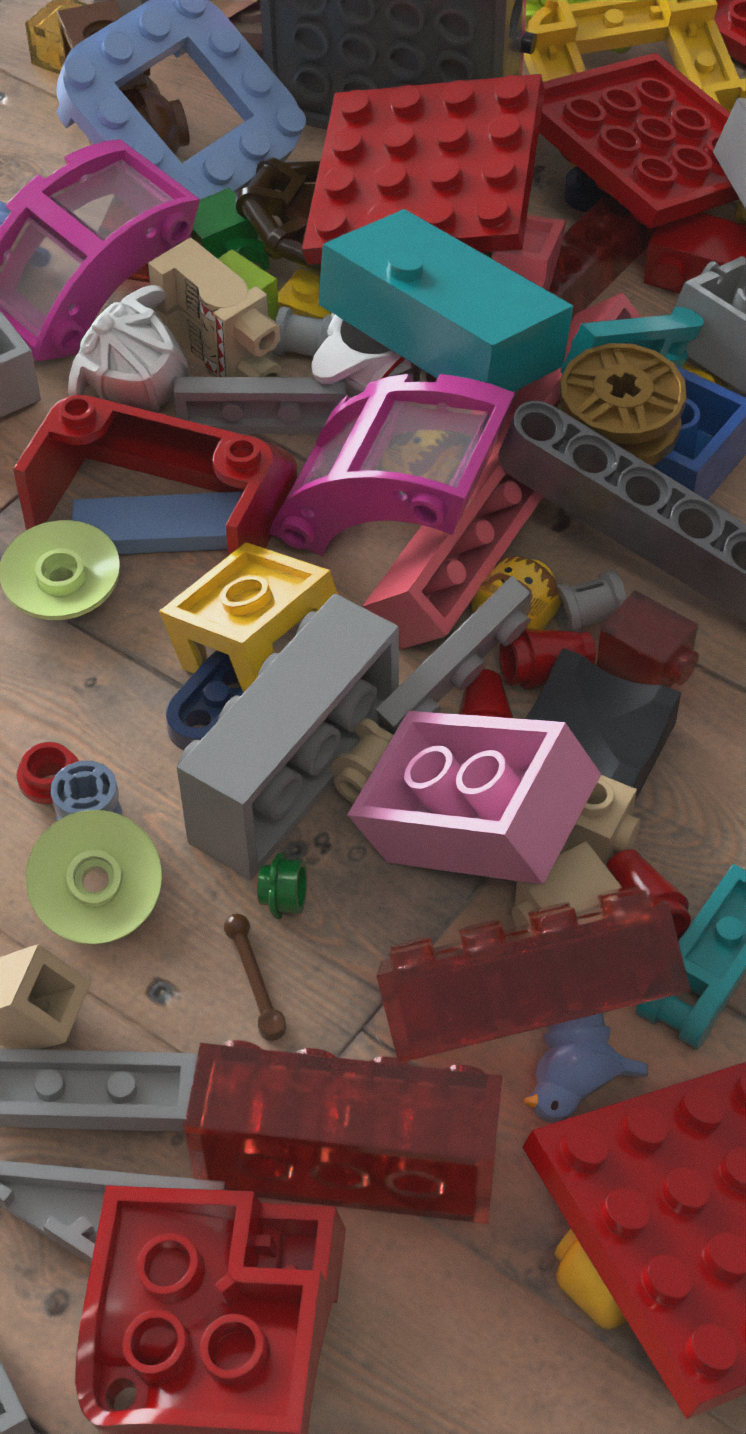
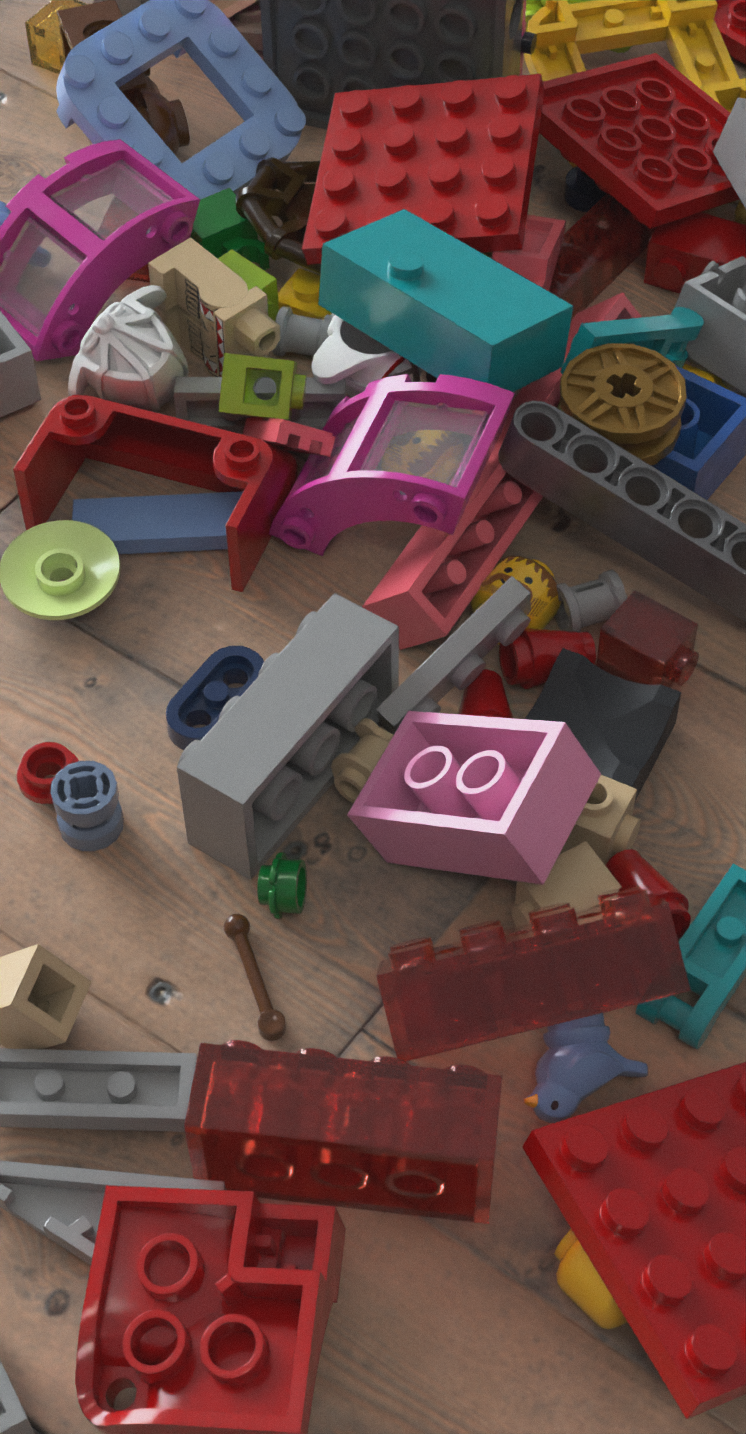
(89, 843): yellowish green dish -> none
(239, 382): none -> lime brick
(244, 608): yellow panel -> none
(290, 435): none -> coral tile

